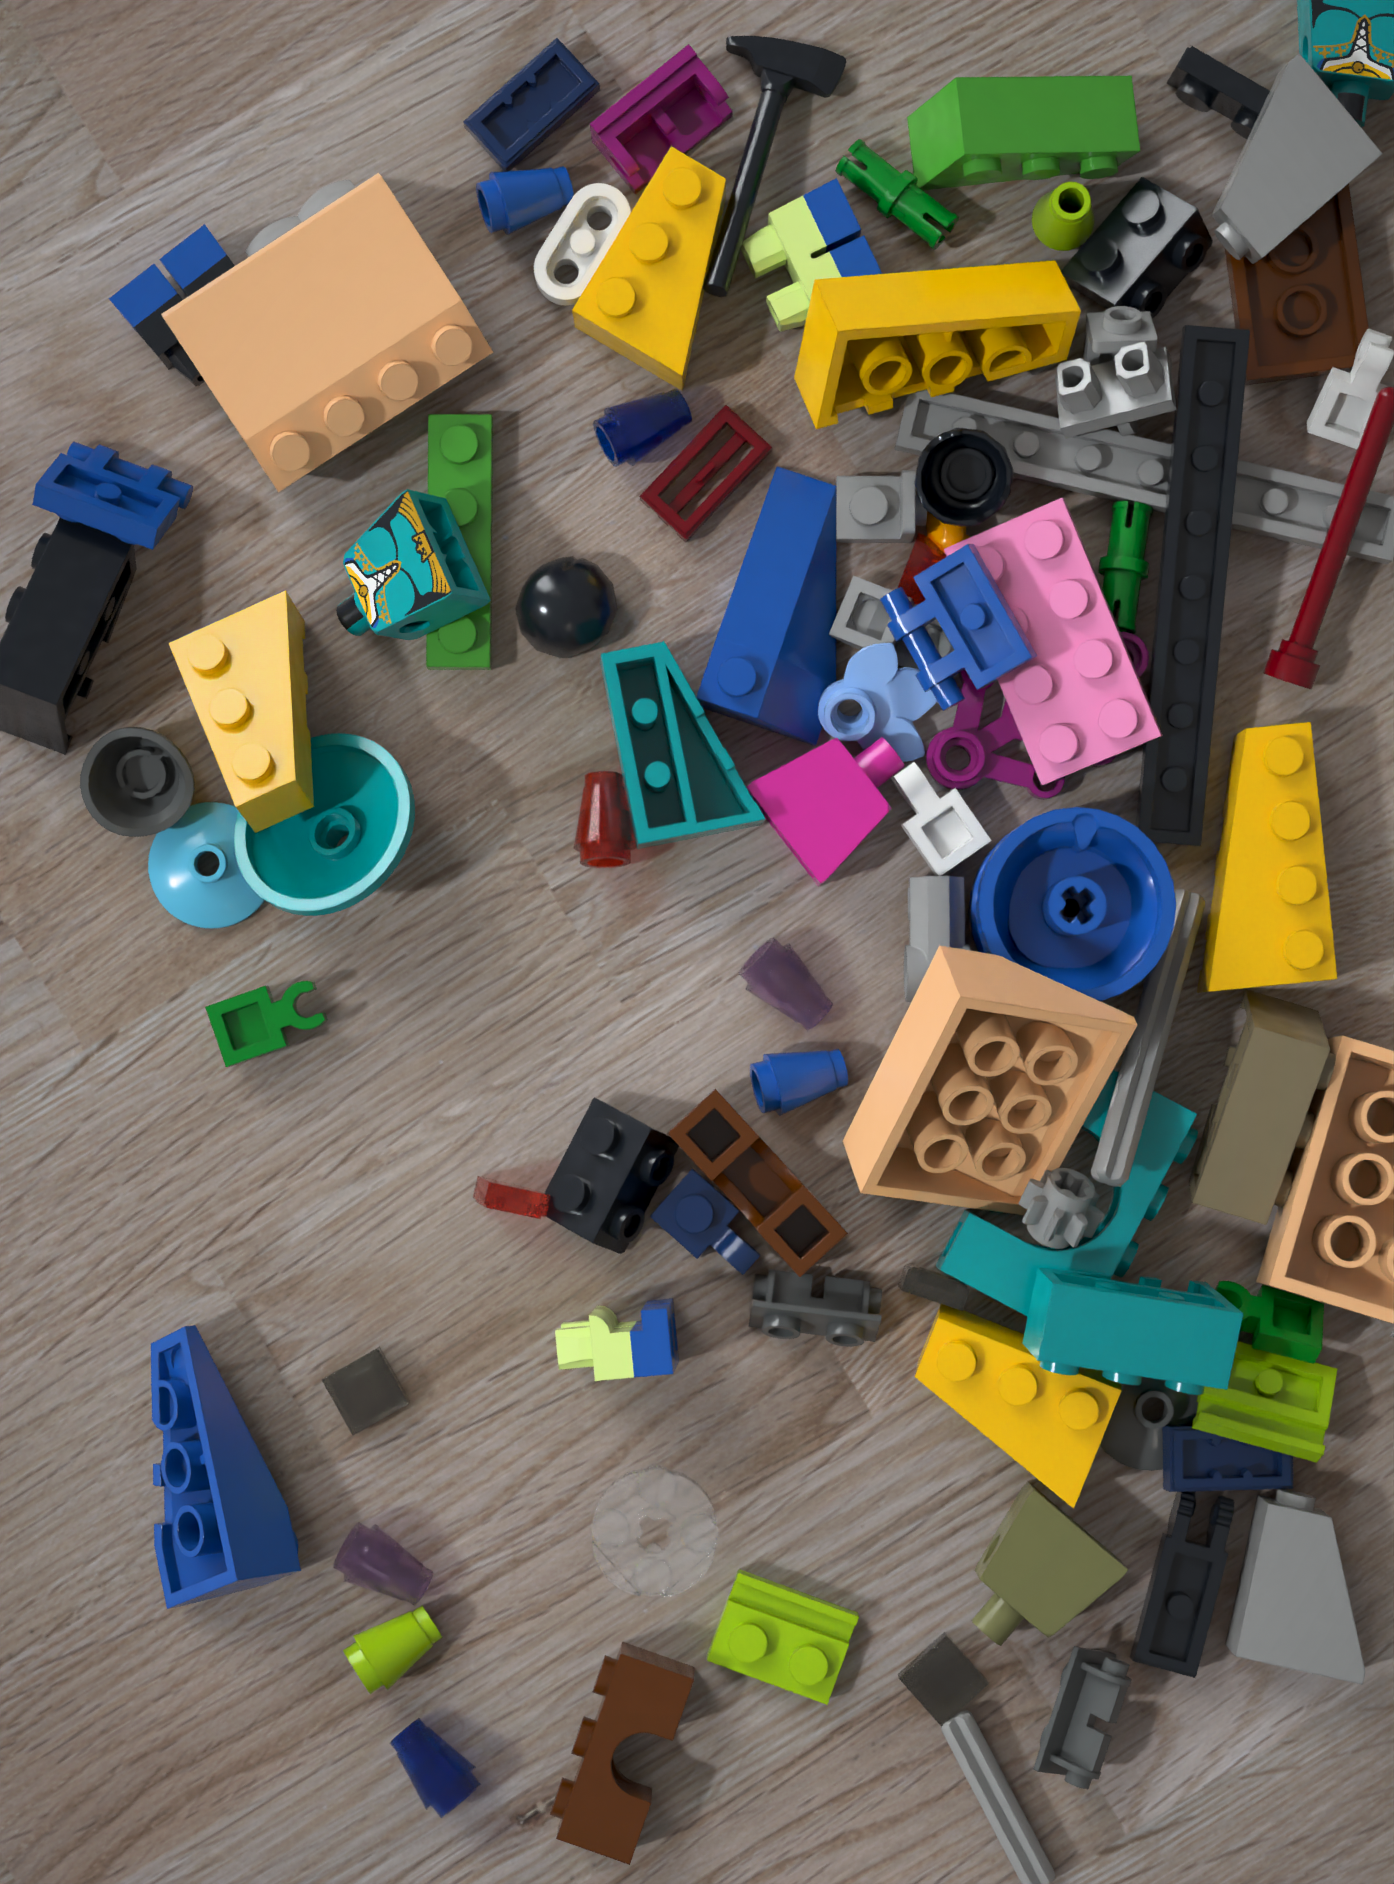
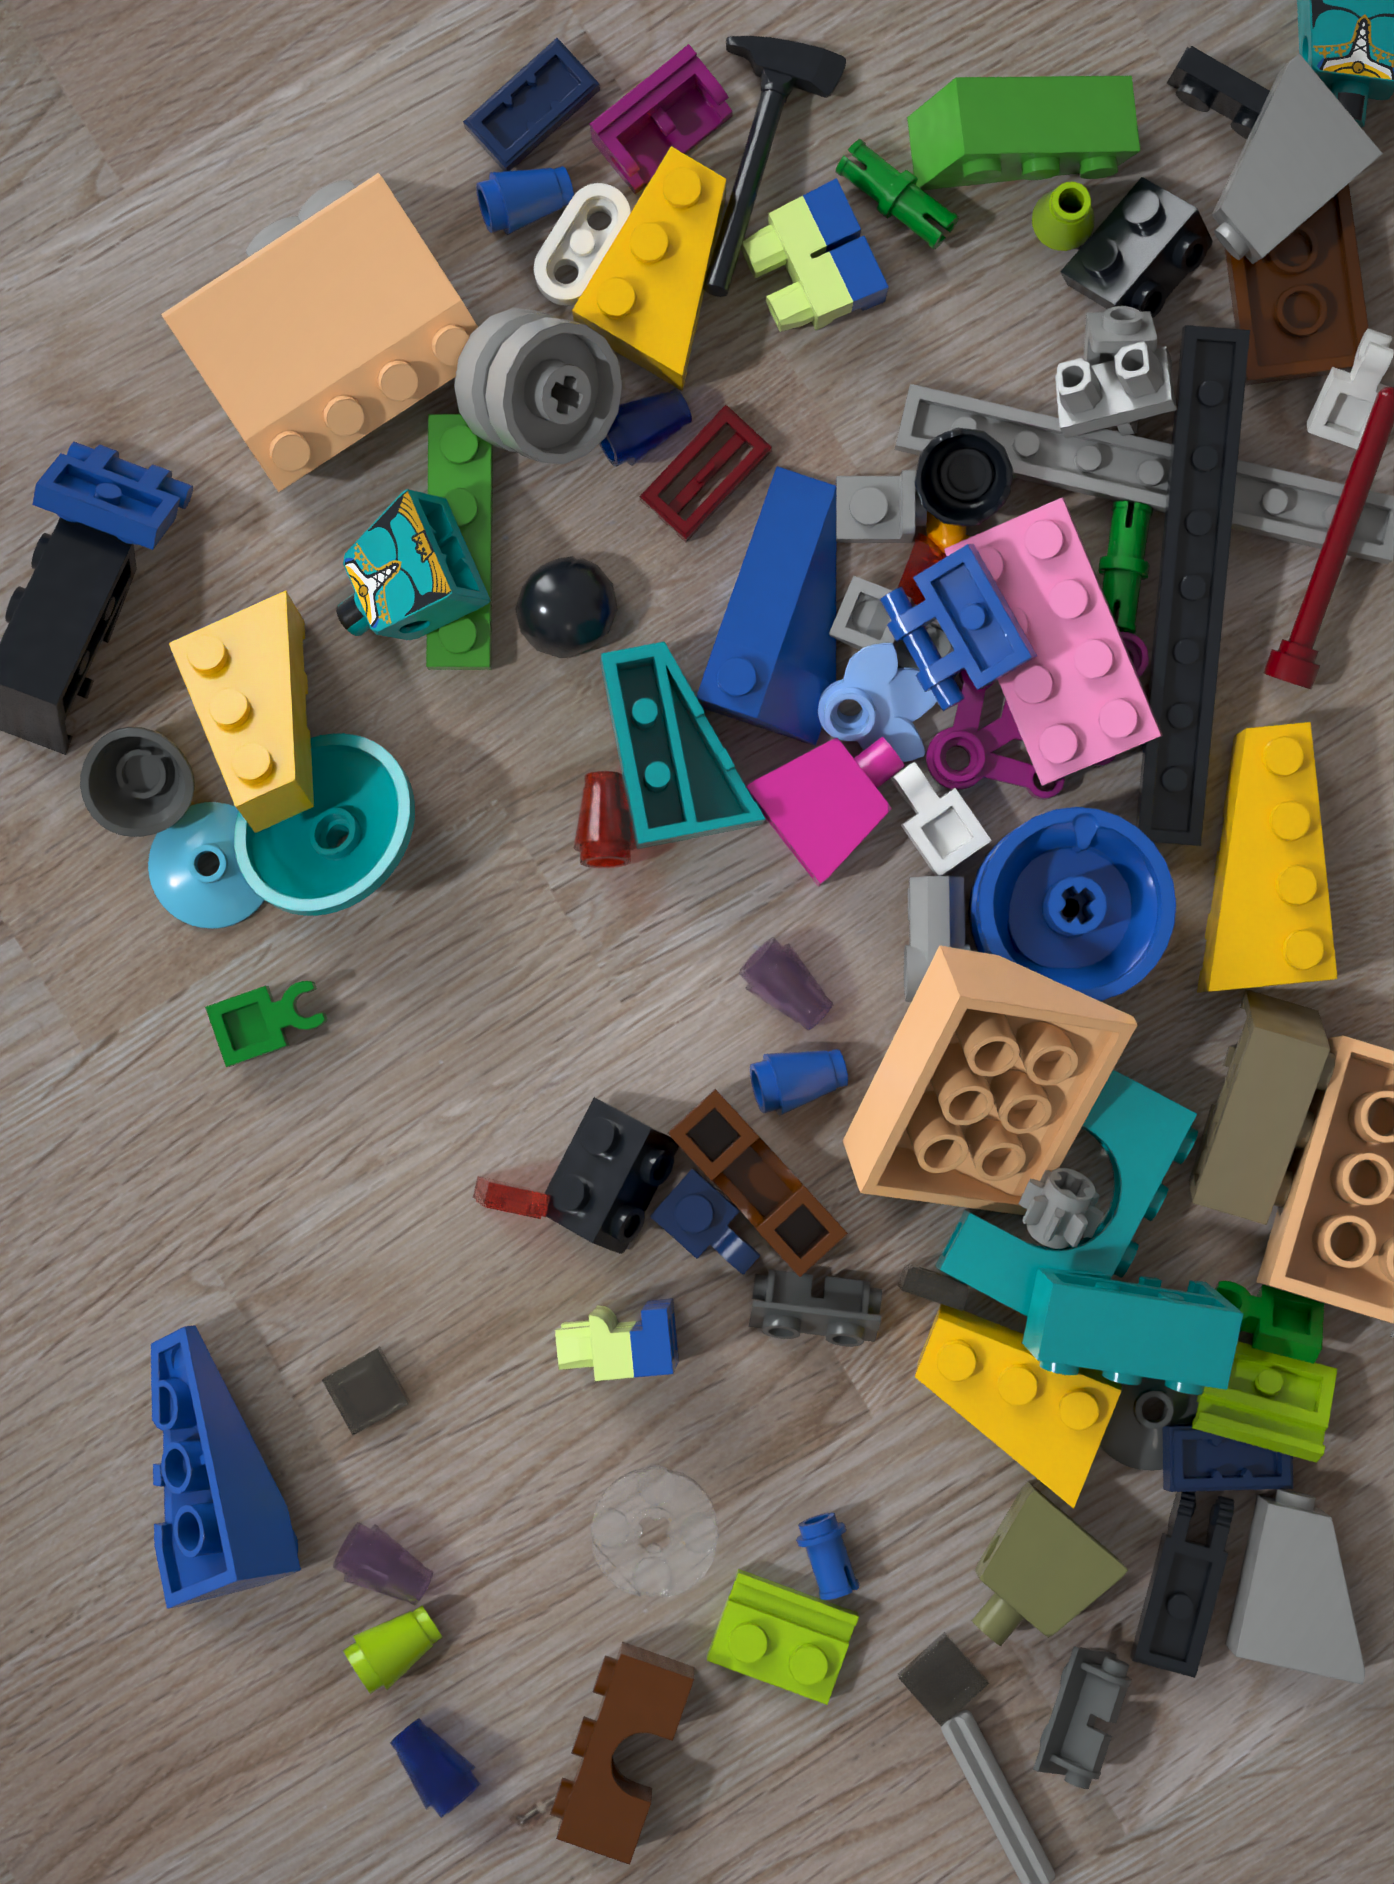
(150, 294): blue hips -> none
(538, 385): none -> light grey wheel
(828, 1555): none -> blue pin
(928, 331): yellow wedge -> none
(1146, 1047): light grey axle -> none

